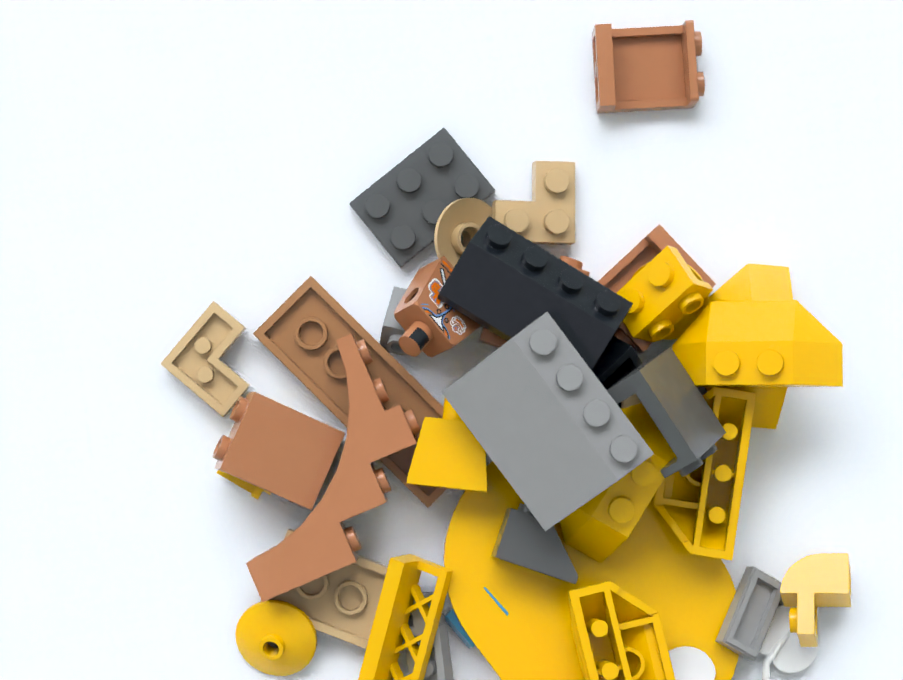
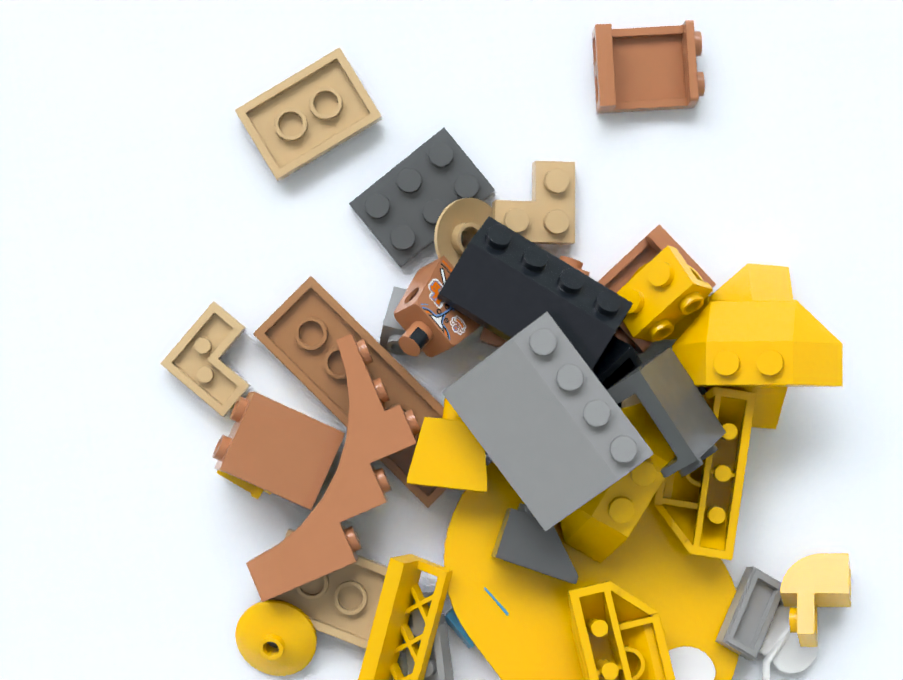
(308, 114): none -> tan plate

